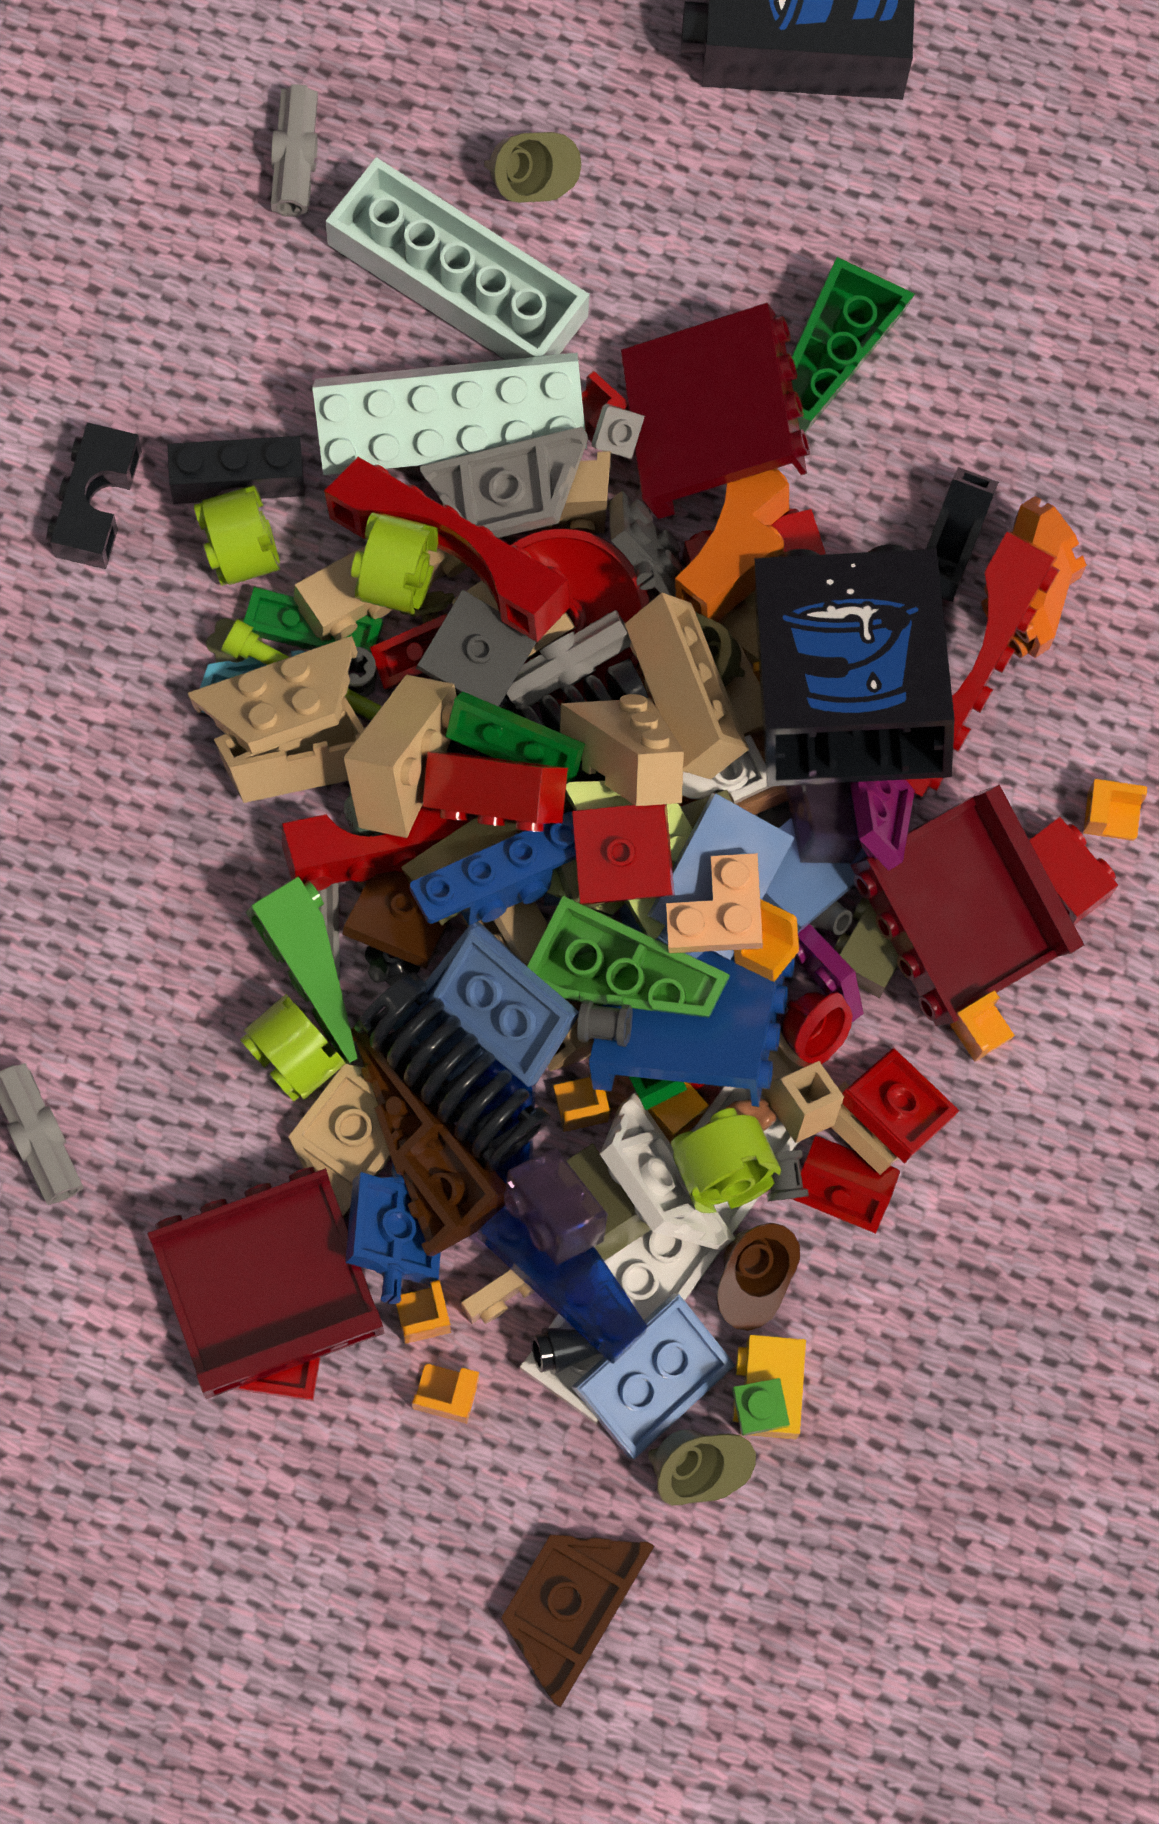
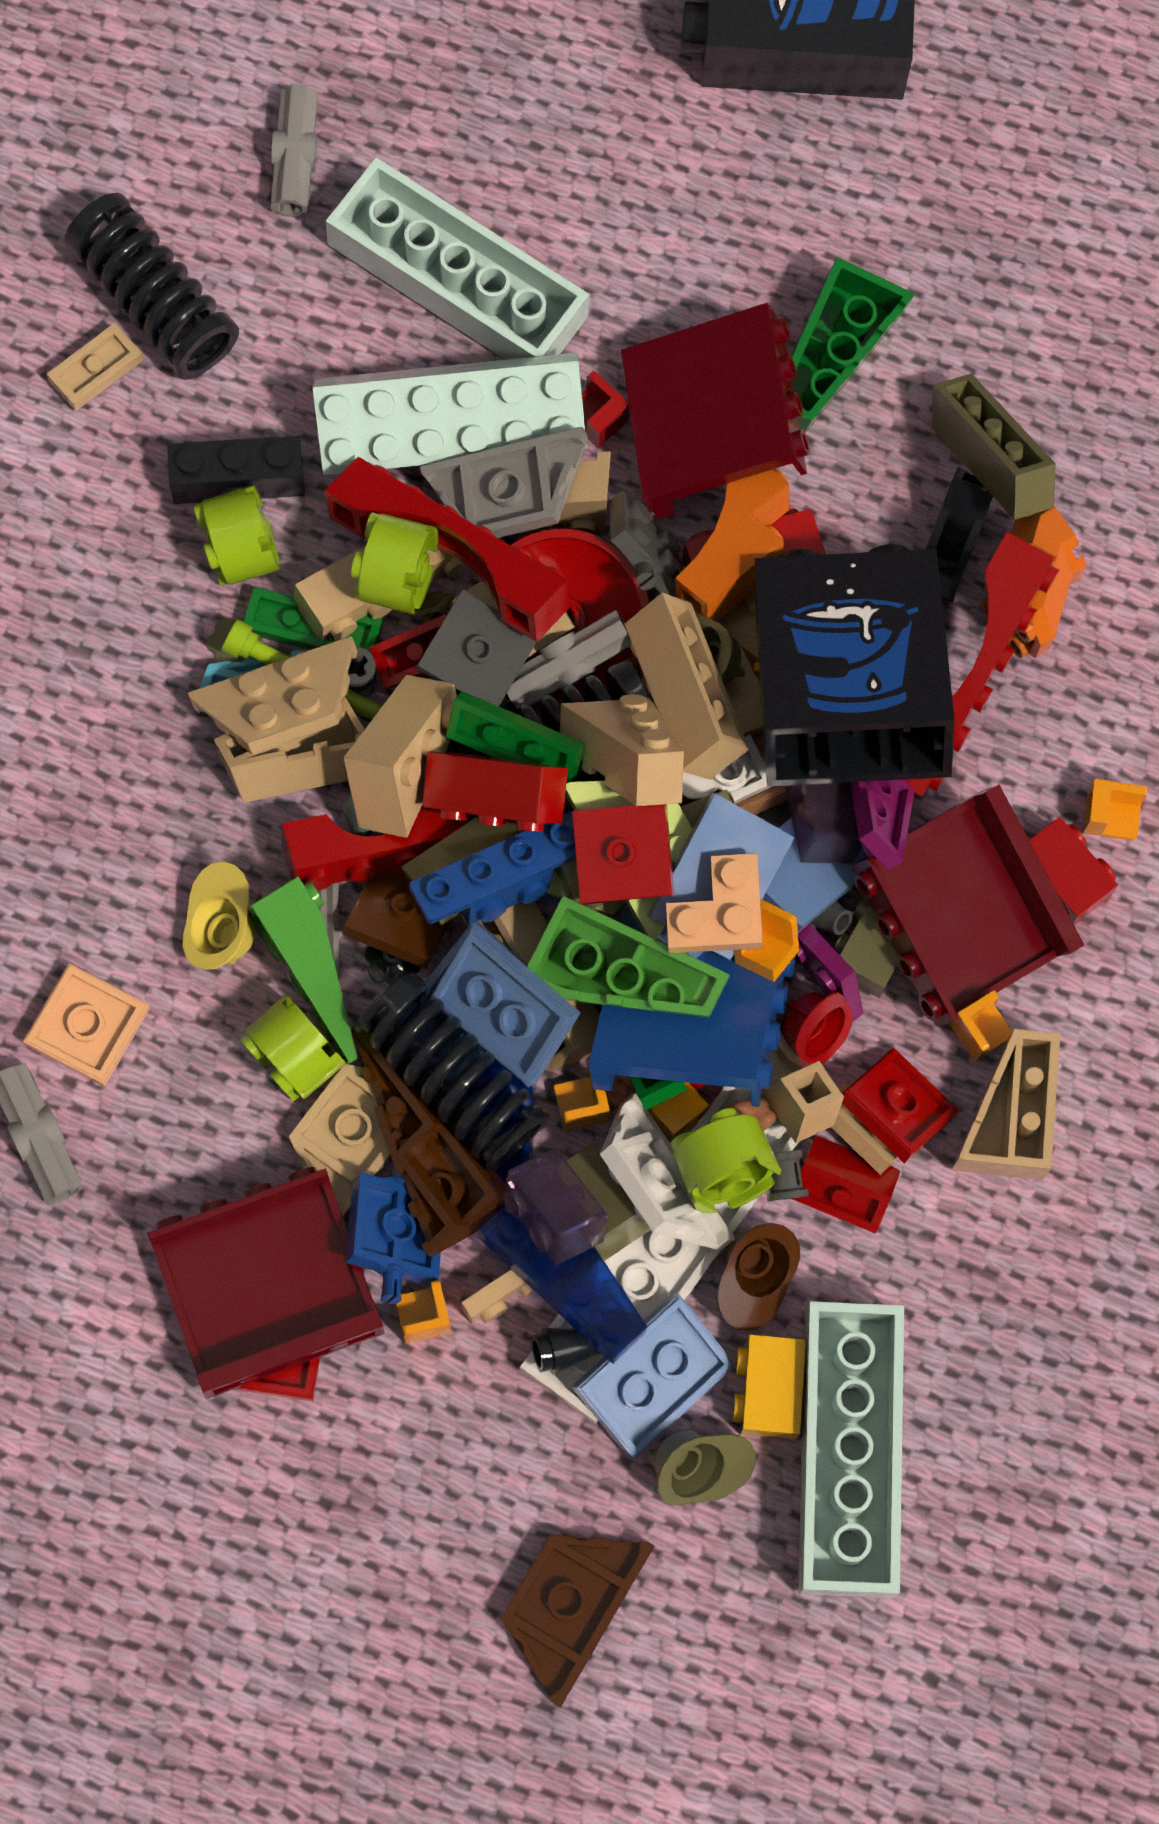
(86, 1024): none -> light nougat plate
(95, 366): none -> tan plate
(101, 460): black arch -> none
(185, 321): none -> black piece
(218, 917): none -> light yellow piece
(446, 1392): light orange panel -> none
(534, 166): olive piece -> none
(604, 1023): dark grey bush -> none
(617, 431): light grey bracket -> none
(760, 1407): bright green plate -> none
(851, 1450): none -> light aqua brick
(993, 446): none -> olive brick
(1017, 1112): none -> tan wedge

